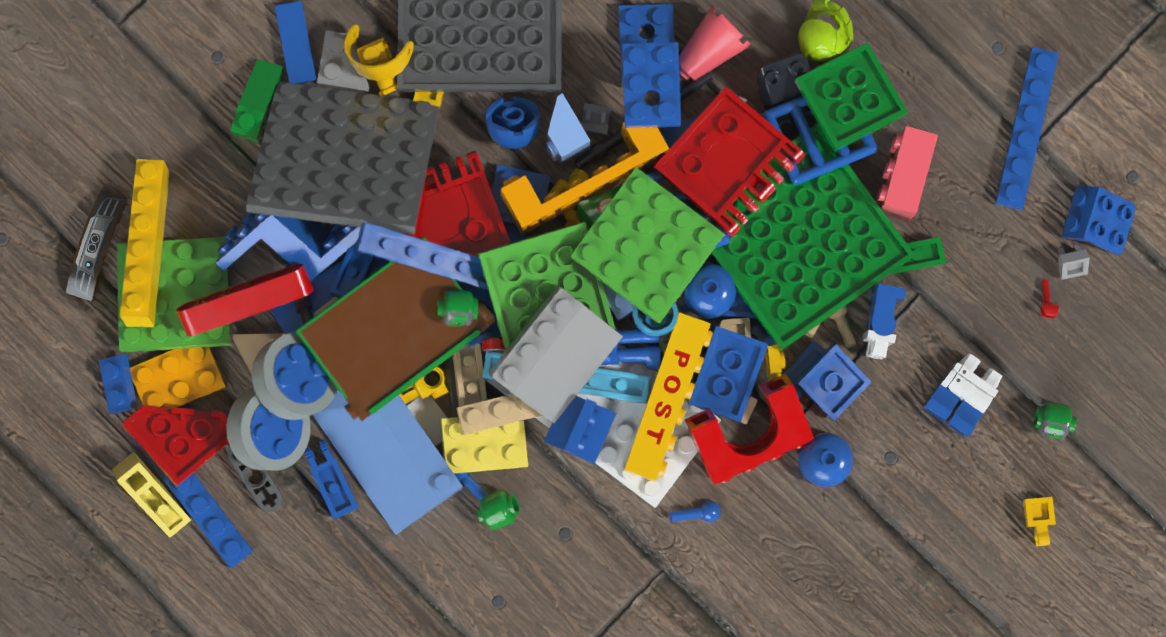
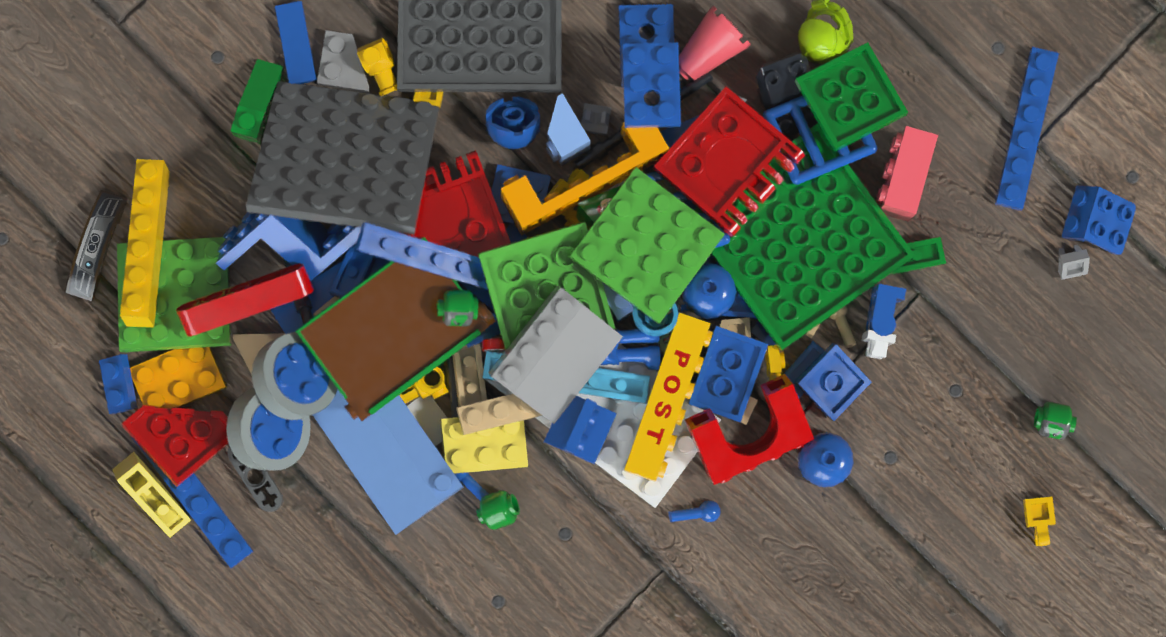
(332, 482): blue hinge -> none
(382, 71): yellow piece -> none
(972, 391): hips -> none
(1048, 308): red hand -> none

